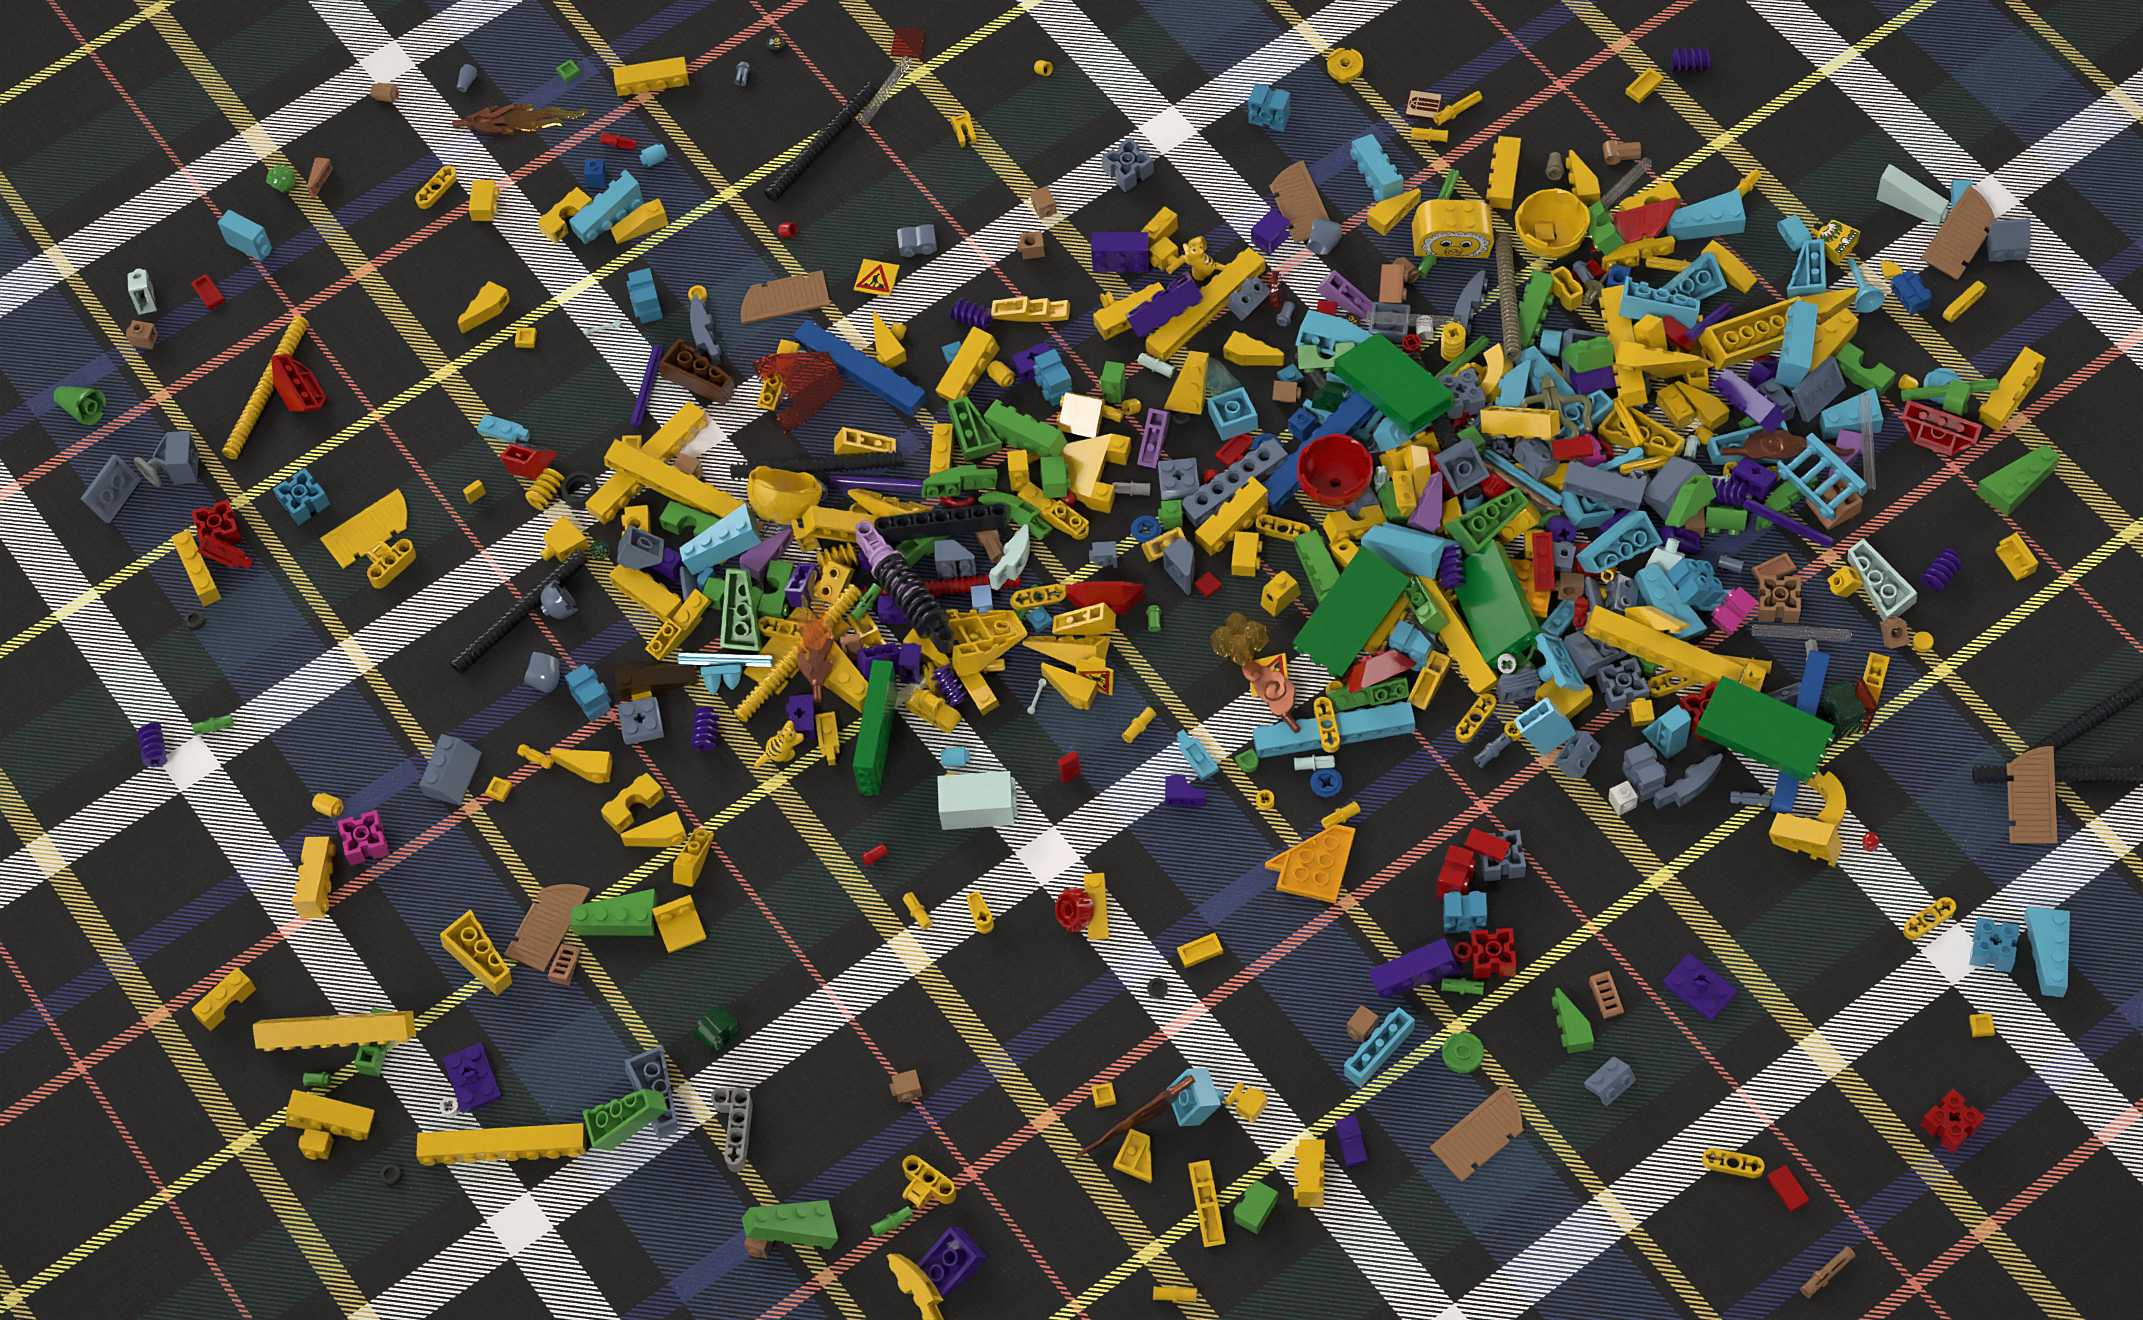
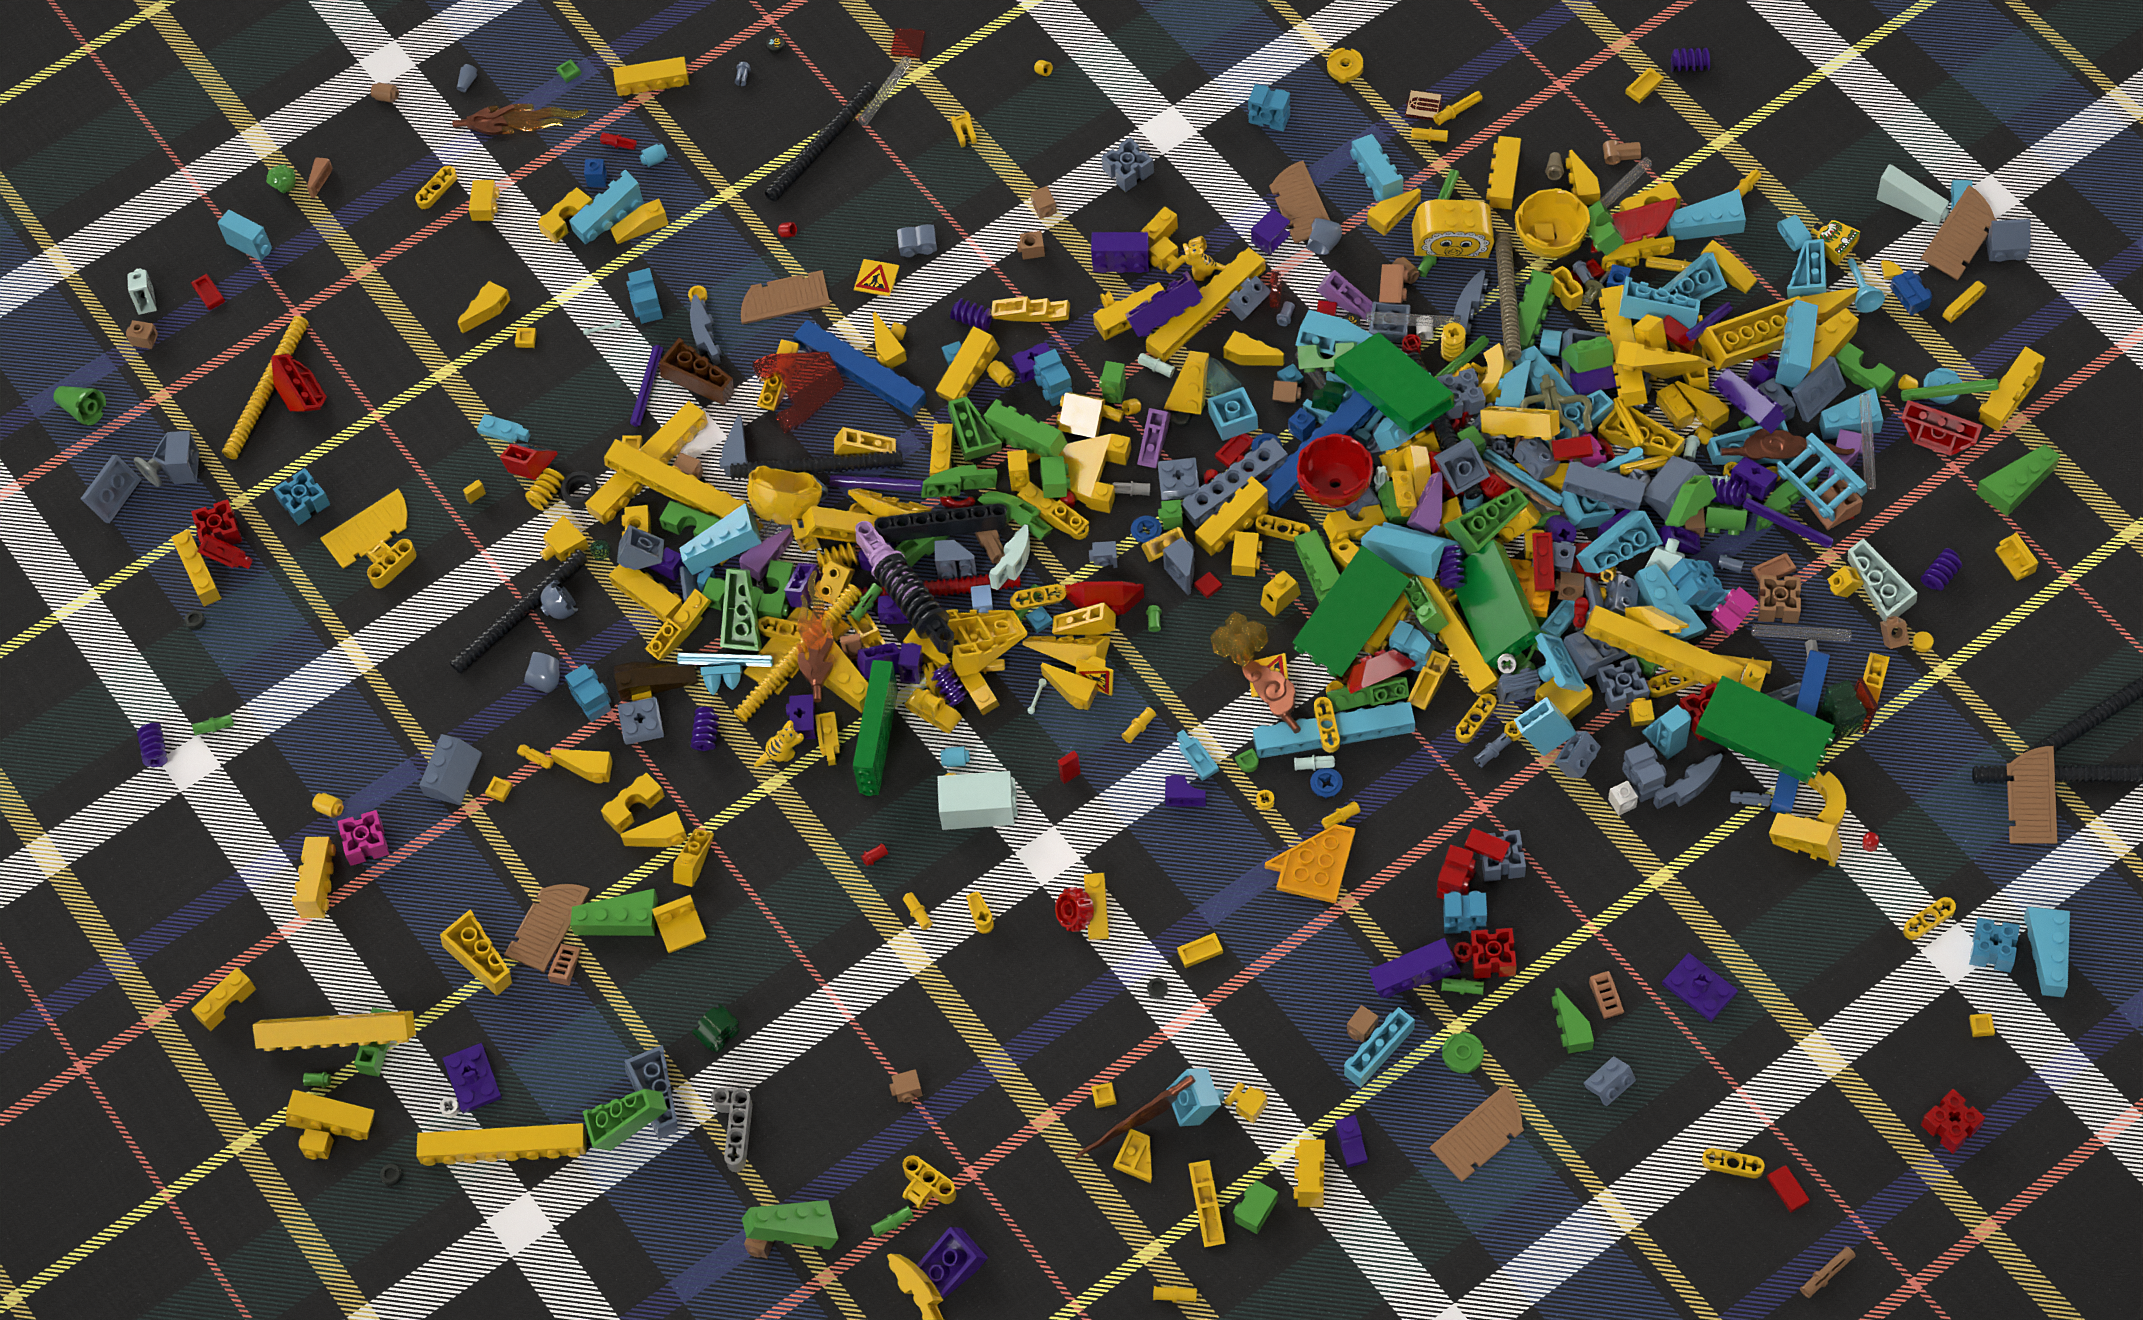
(734, 448): none -> sand blue slope
(1957, 398): bright green brick -> none

